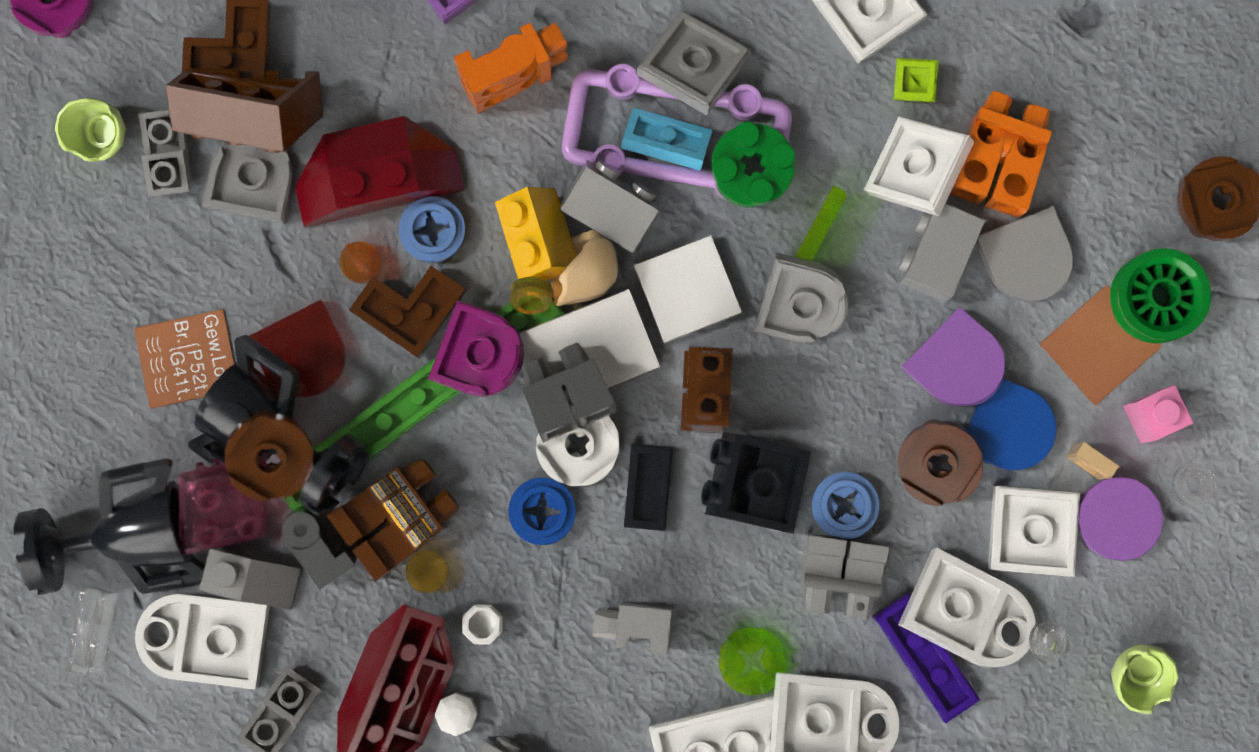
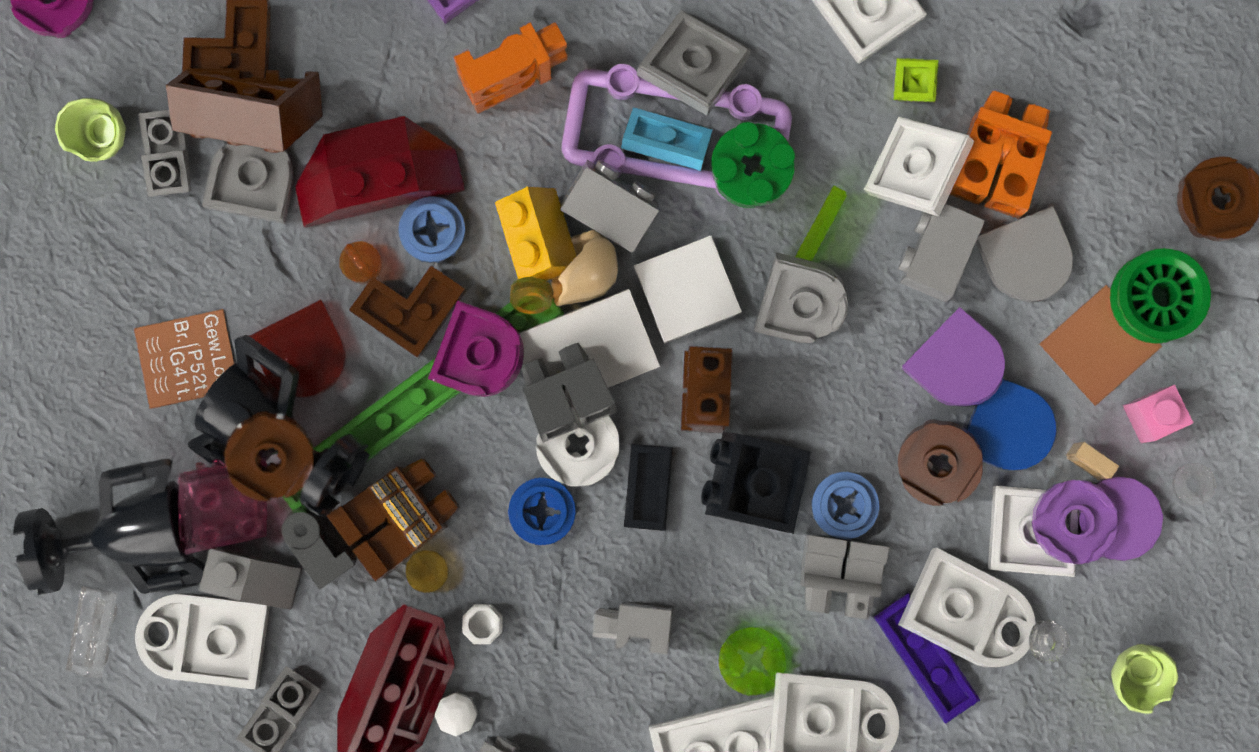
(1100, 517): none -> medium lavender tile

